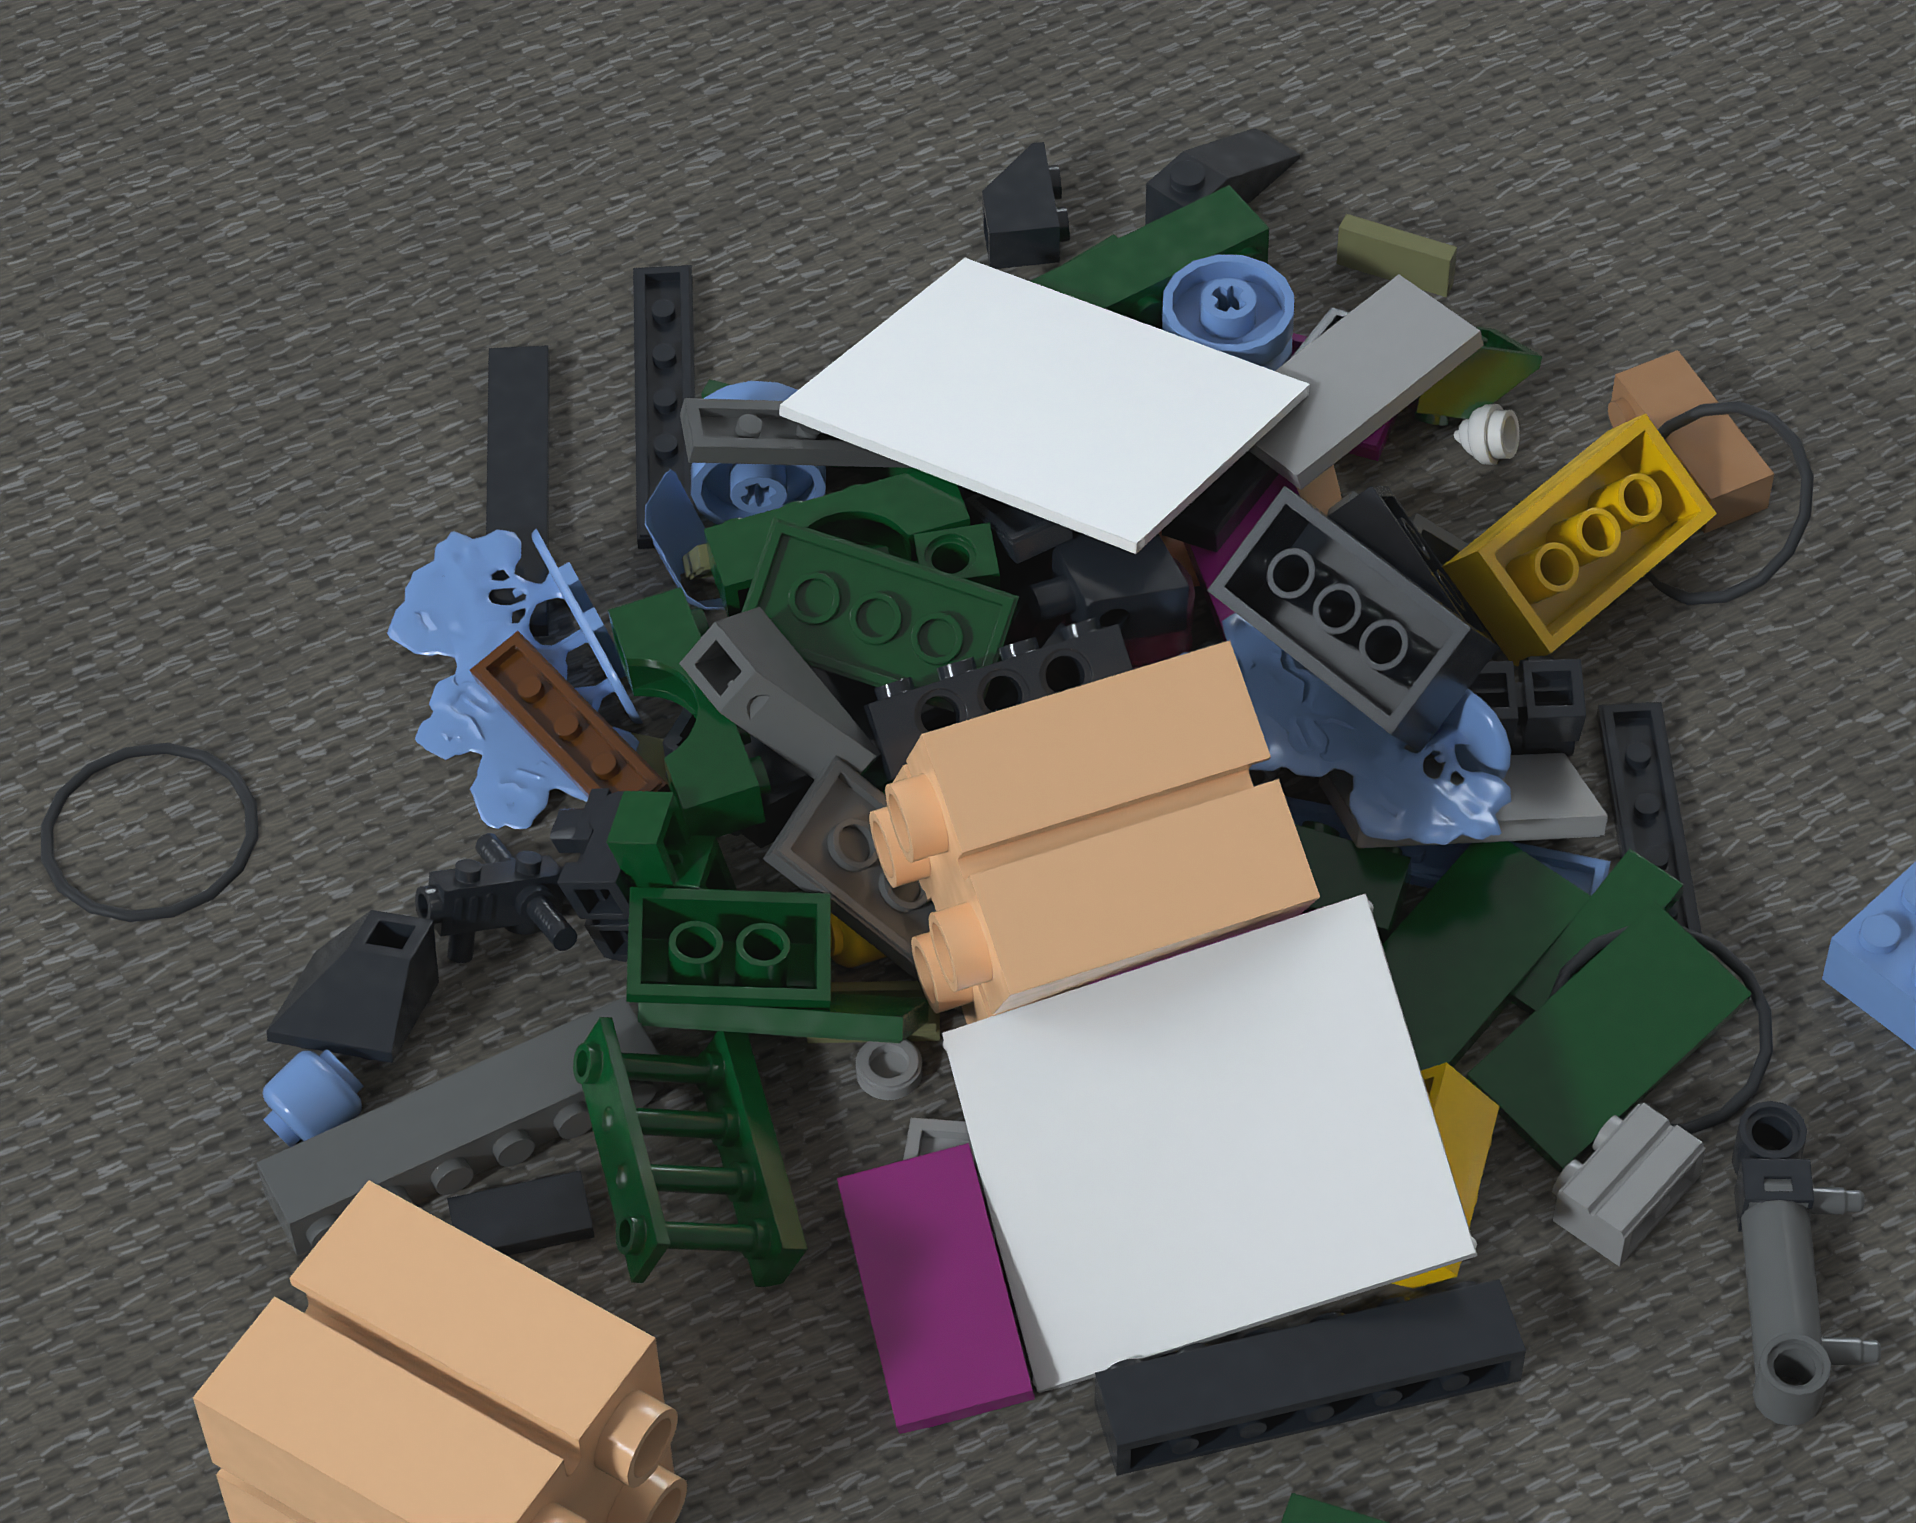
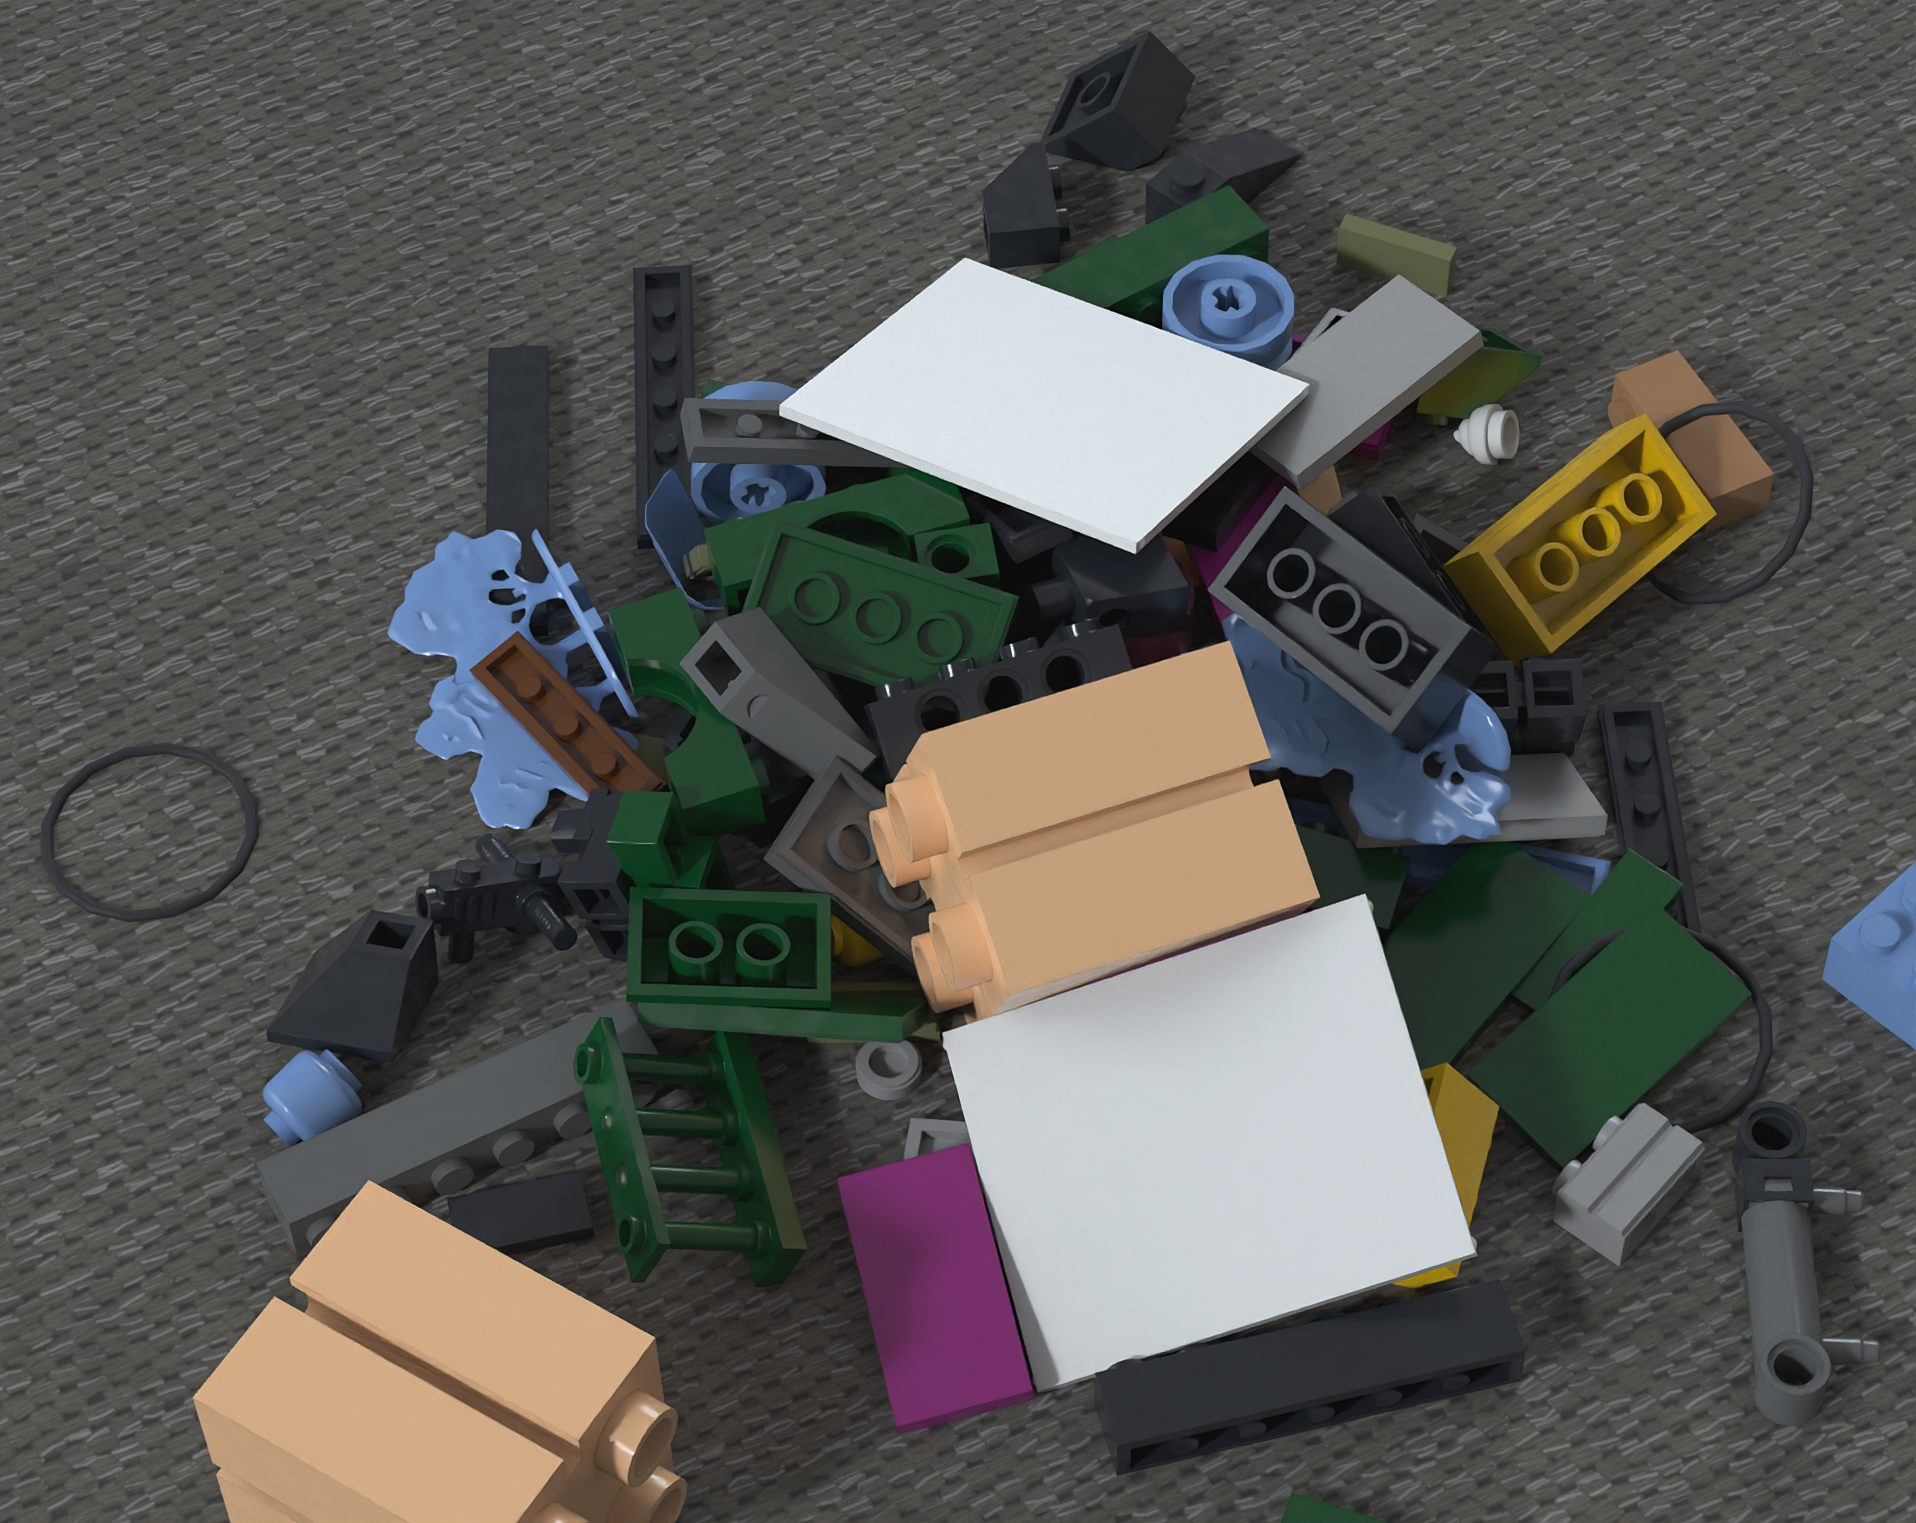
(1121, 106): none -> black slope

